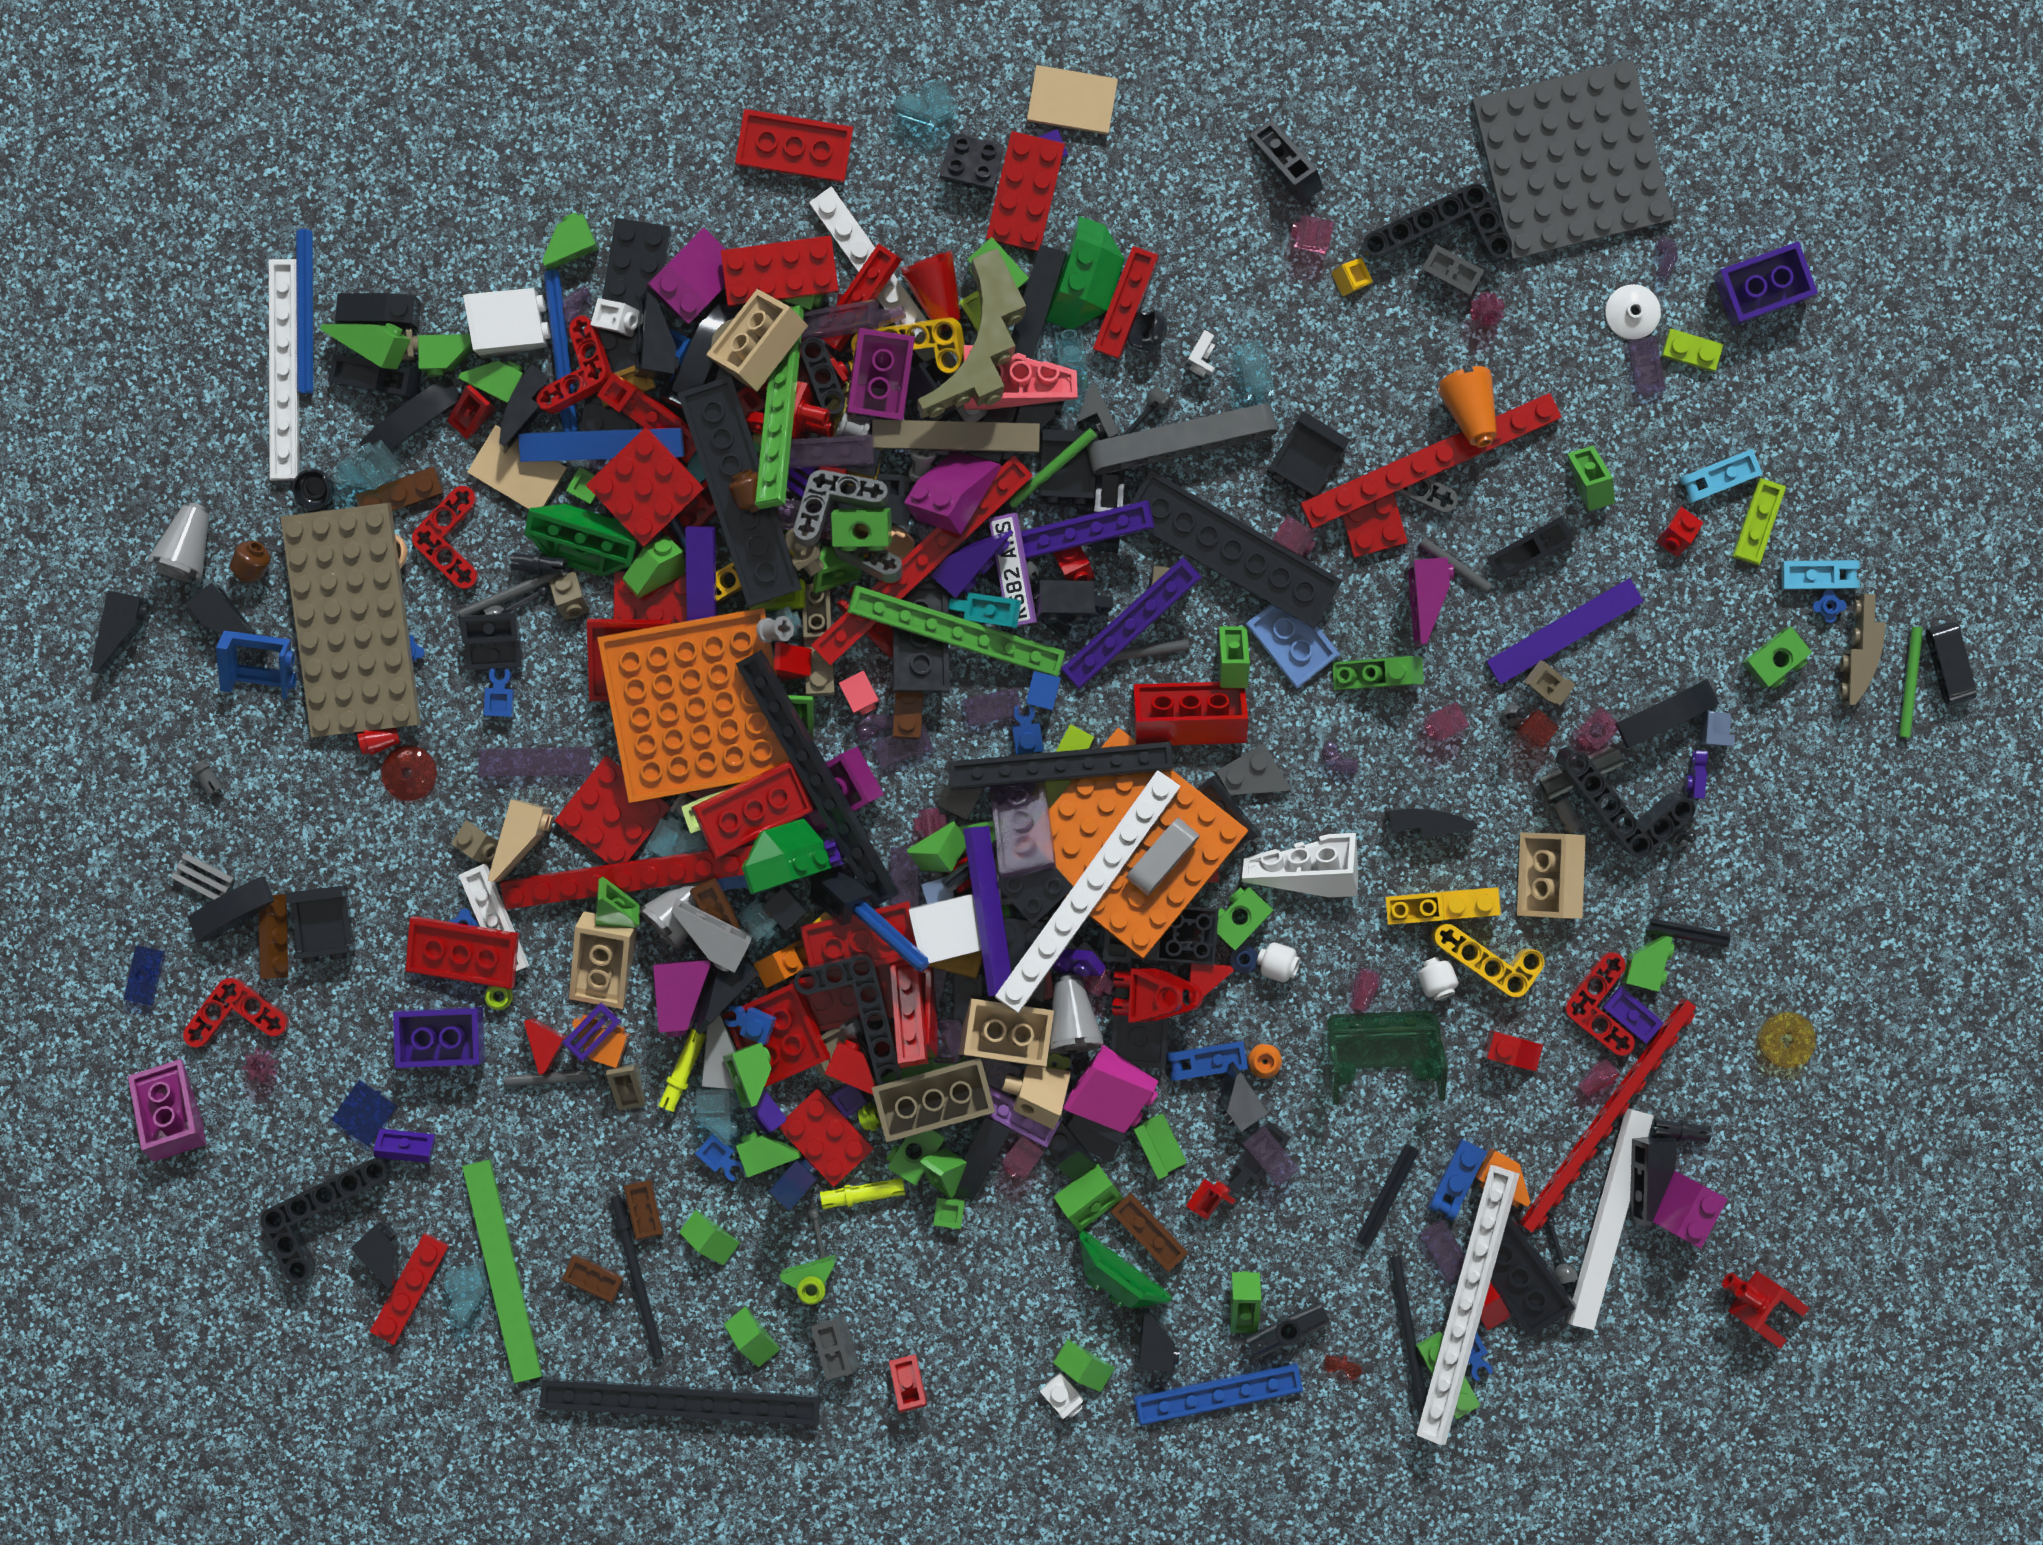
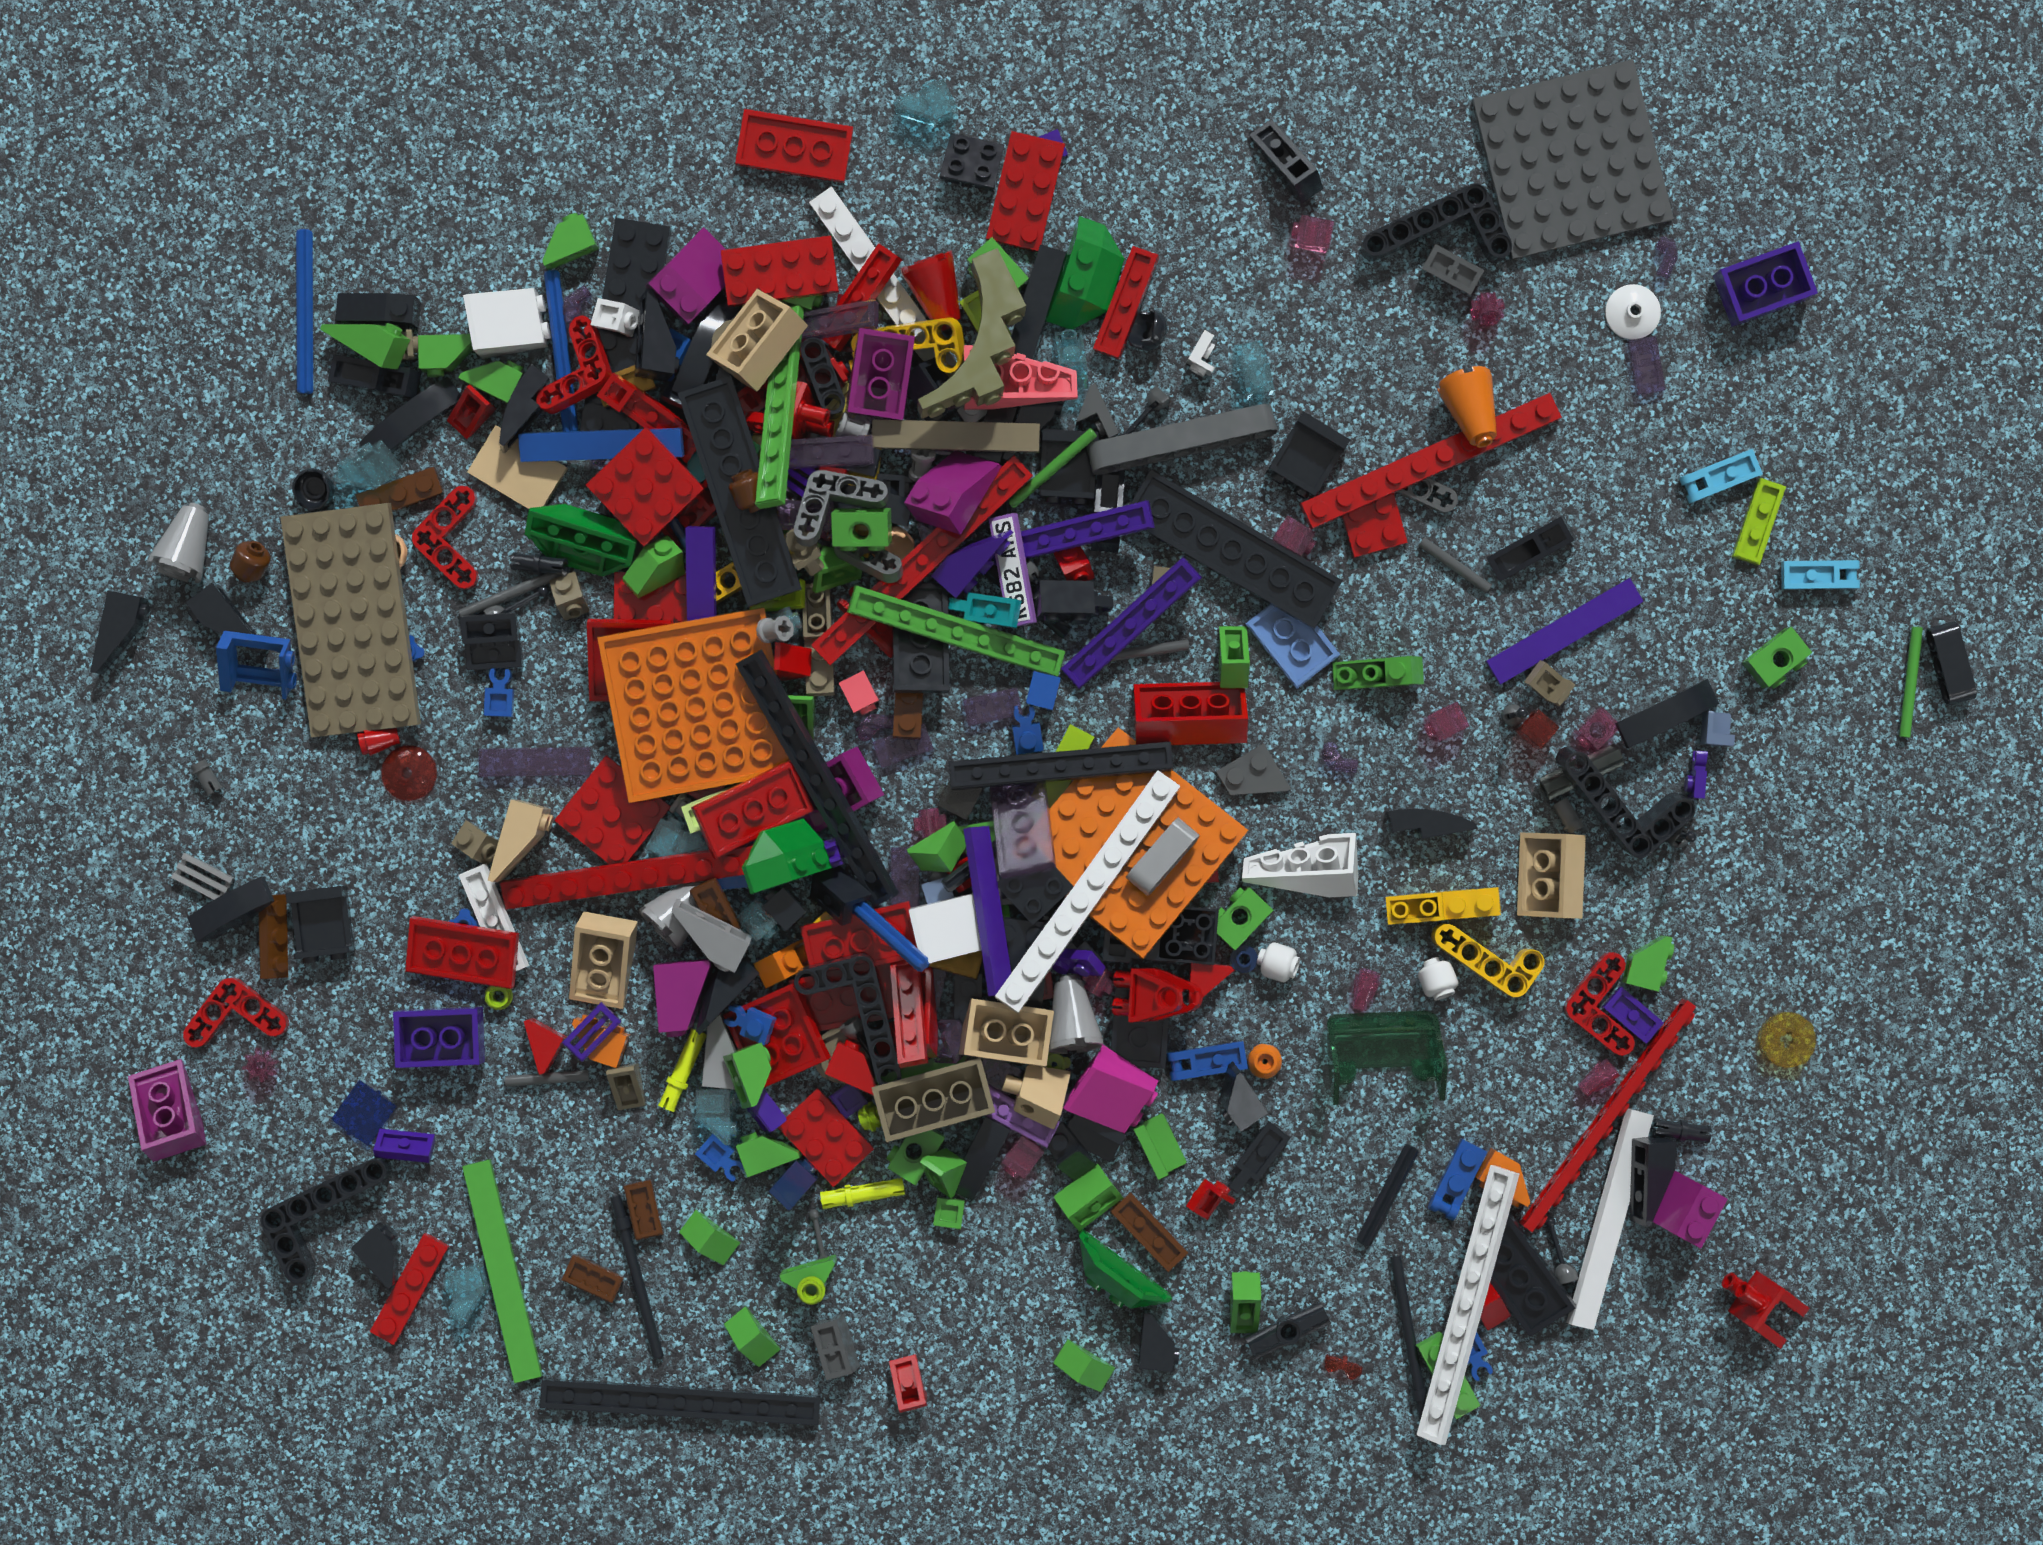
(144, 975): clear blue plate -> none
(283, 371): white tile -> none
(578, 486): bright green plate -> none
(615, 907): bright green slope -> none
(890, 316): arm -> none
(1062, 1396): white bracket -> none
(1072, 100): tan tile -> none
(1218, 794): black plate -> none
(1218, 1394): blue tile -> none
(1270, 1156): clear purple tile -> none
(1351, 276): yellow slope -> none
(1427, 590): magenta slope -> none
(1443, 1249): clear purple tile -> none
(1512, 1050): red slope -> none
(1592, 478): bright green slope -> none
(1680, 532): red bracket -> none
(1689, 932): black axle -> none
(1692, 350): lime plate -> none
(1821, 606): blue plate -> none
(1861, 663): dark tan slope -> none

